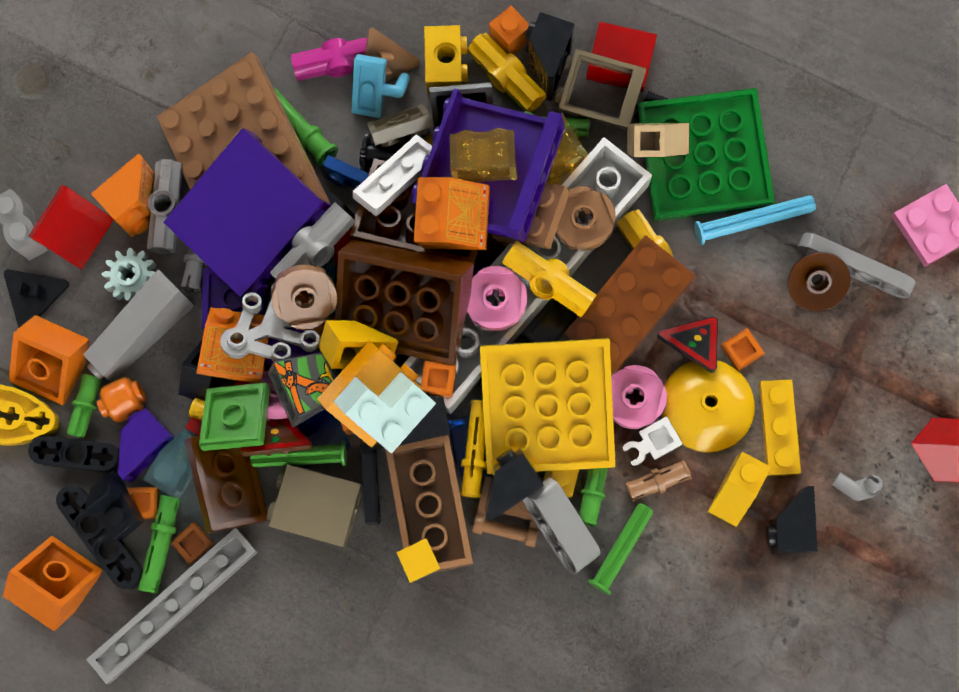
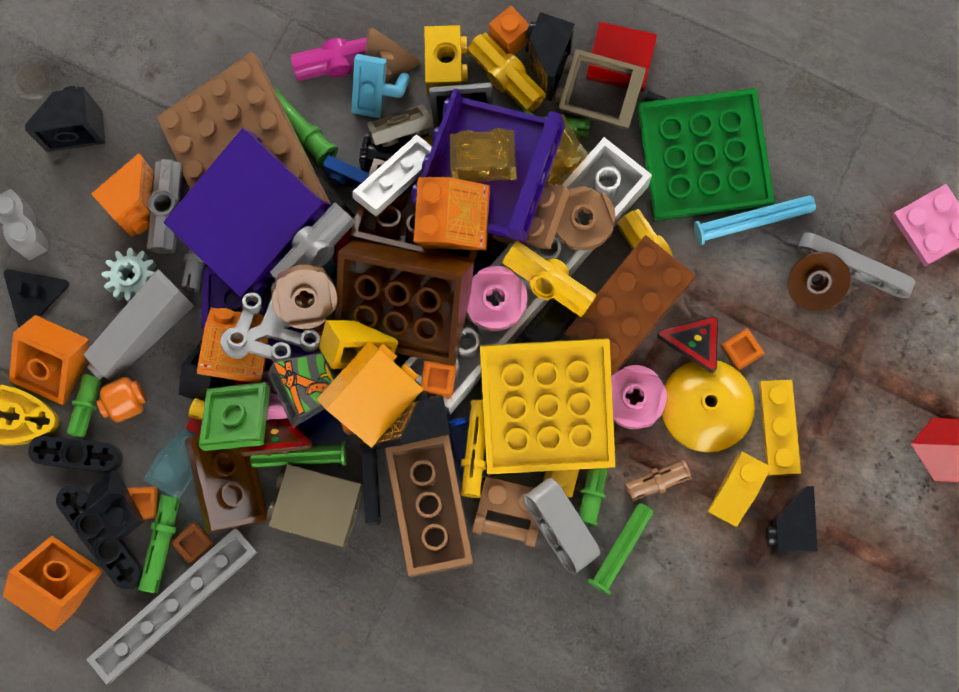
(67, 121): none -> black slope
(71, 227): red tile -> none
(141, 443): dark purple slope -> none
(389, 415): light aqua brick -> none
(418, 560): yellow tile -> none
(510, 482): black slope -> none
(657, 139): tan slope -> none
(657, 439): white plate -> none
(859, 489): light grey arm -> none

